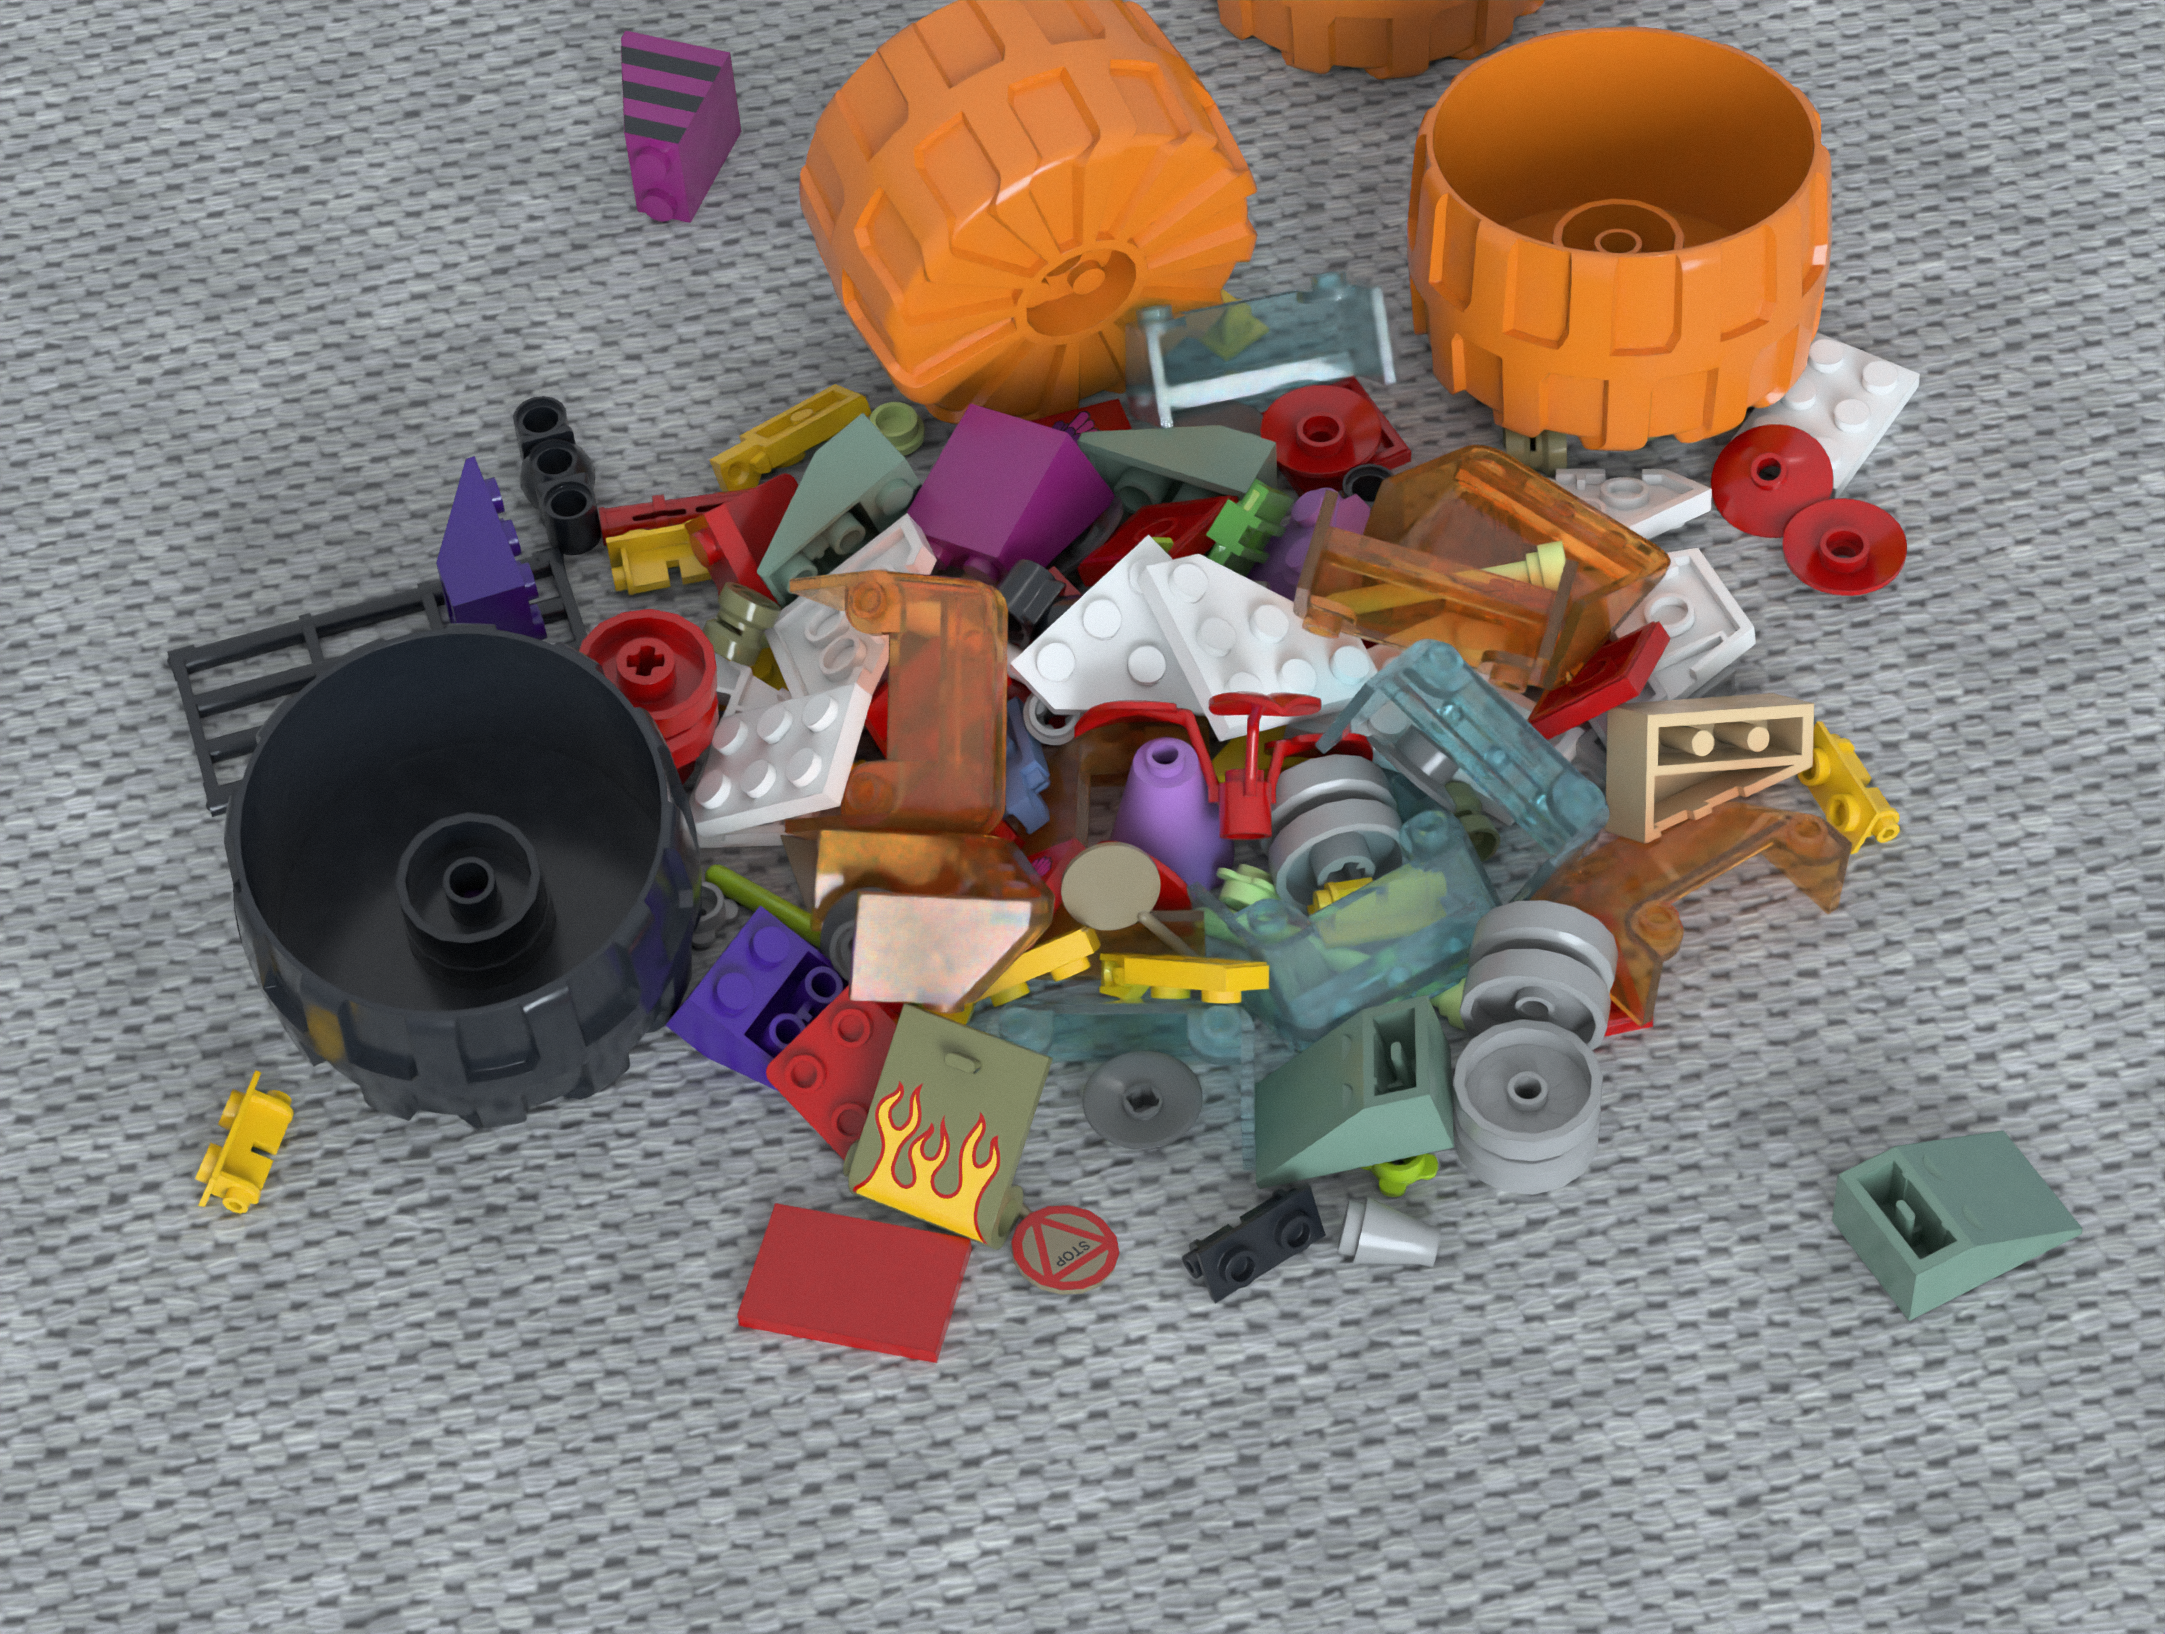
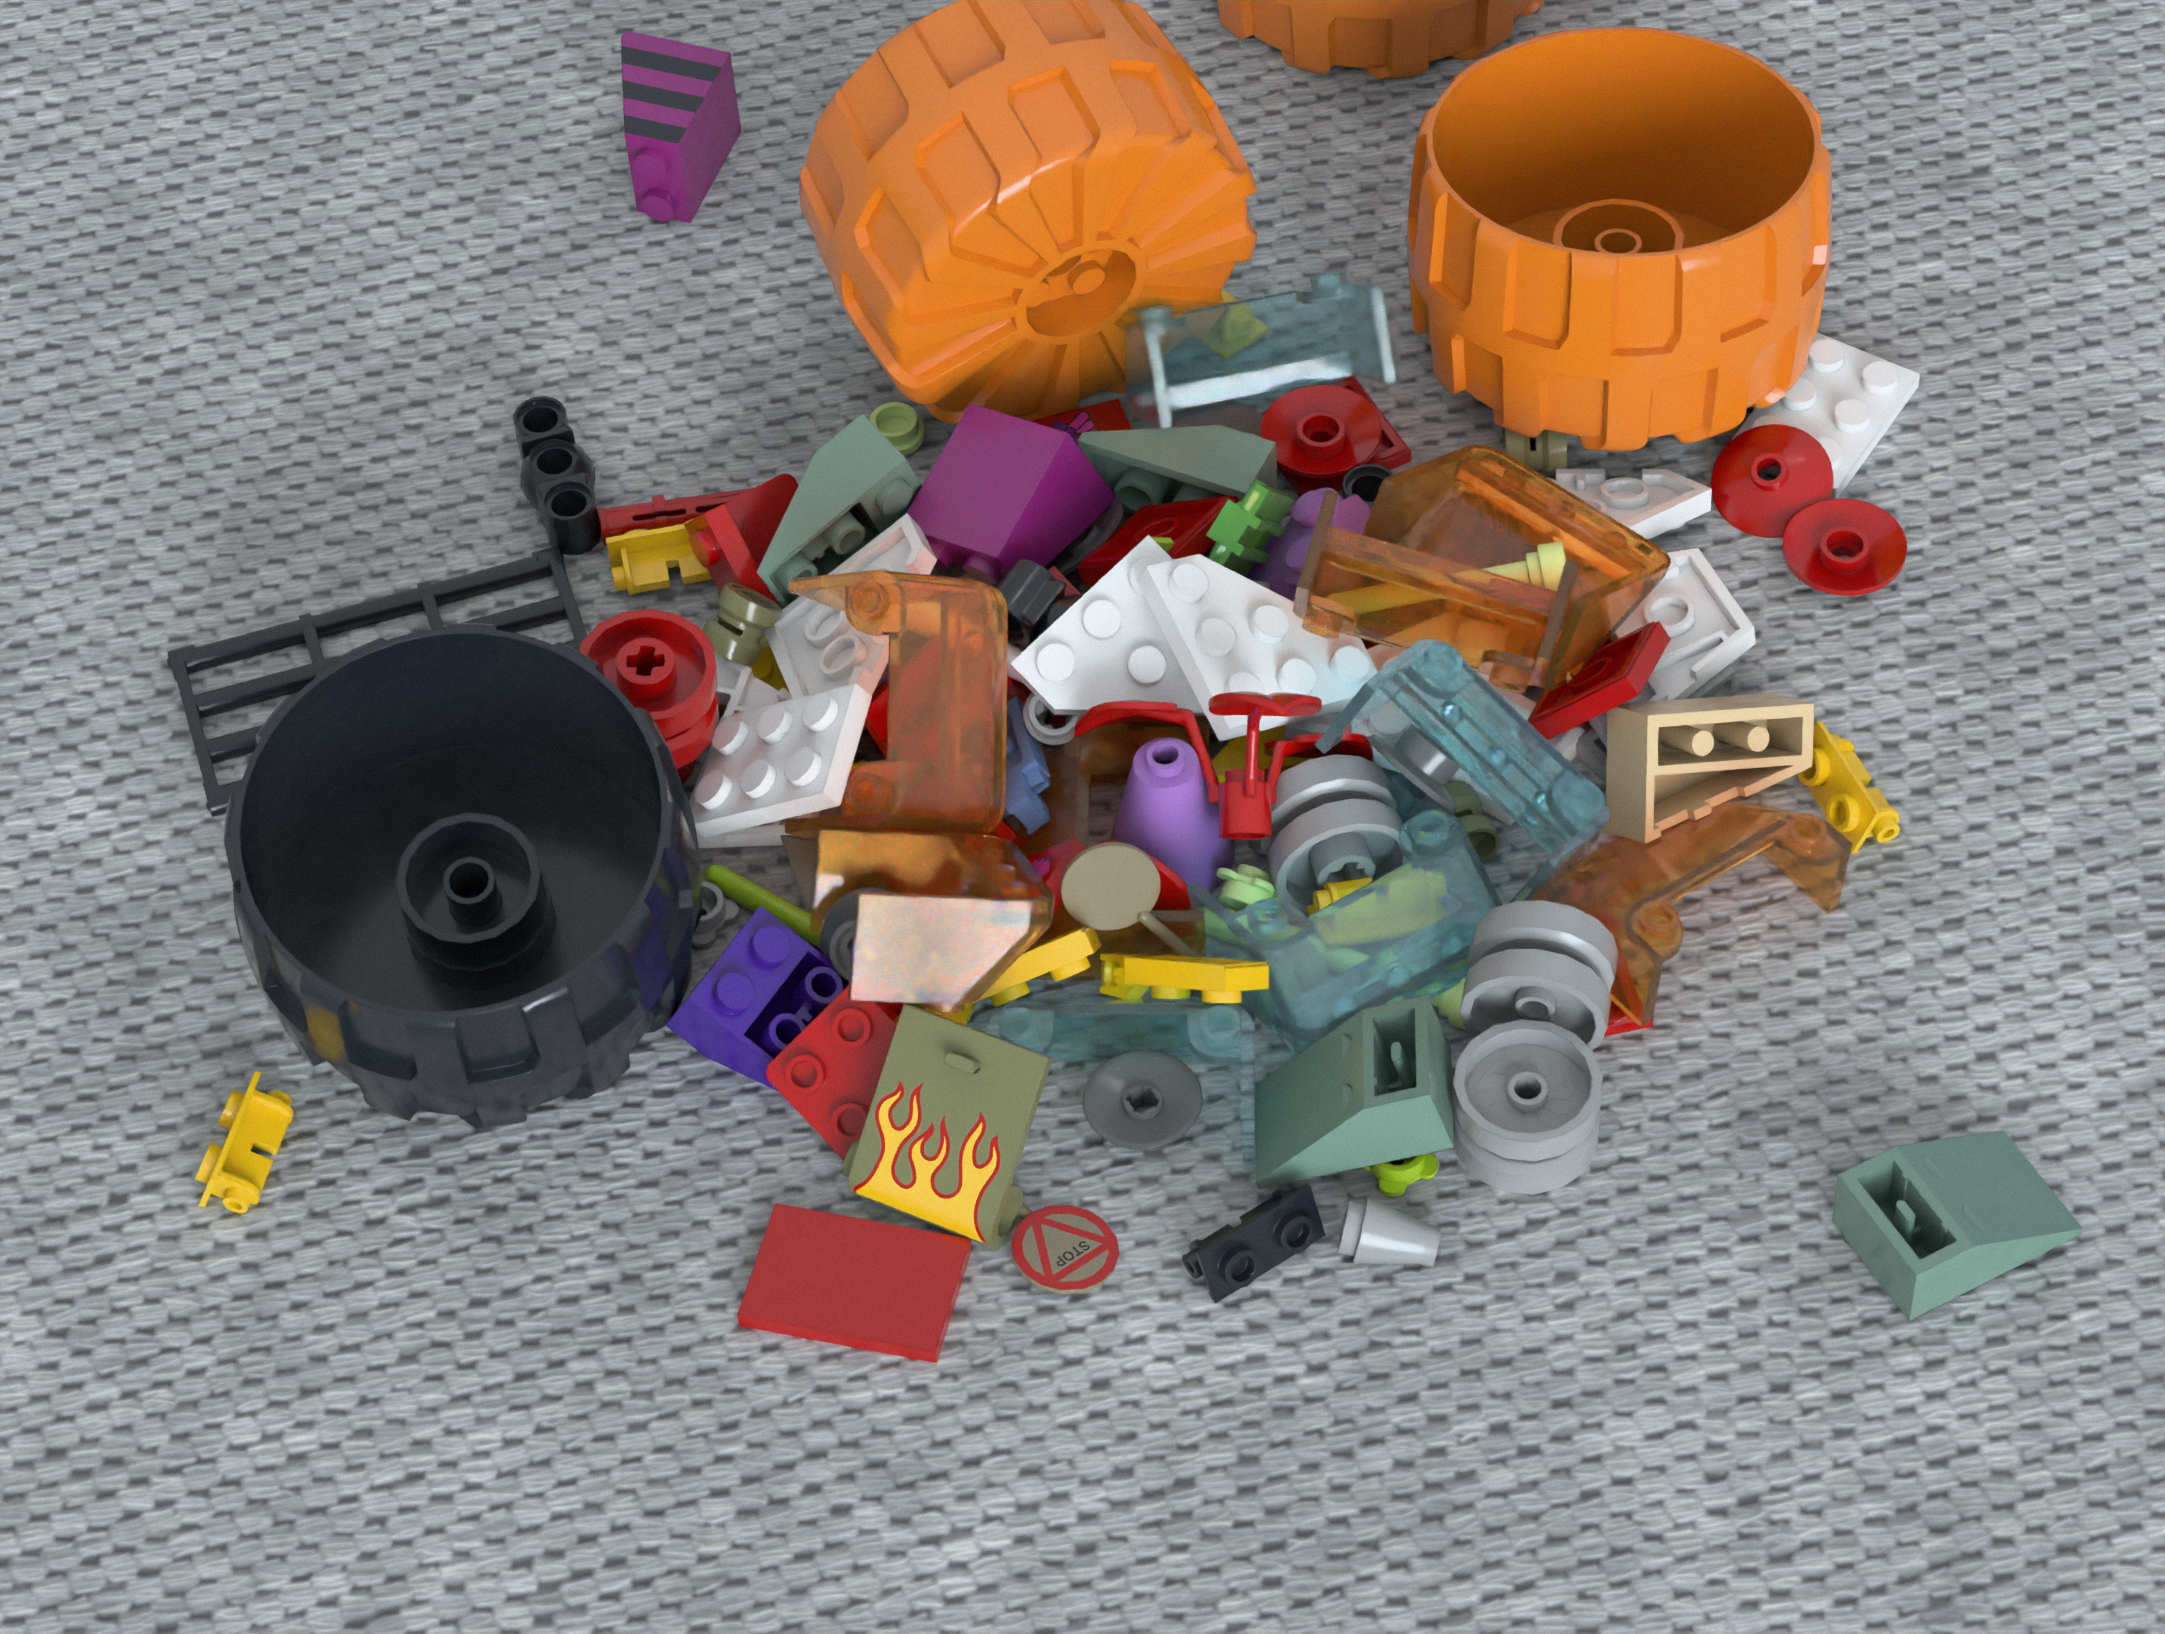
(479, 561): dark purple slope -> none
(787, 437): yellow hinge -> none

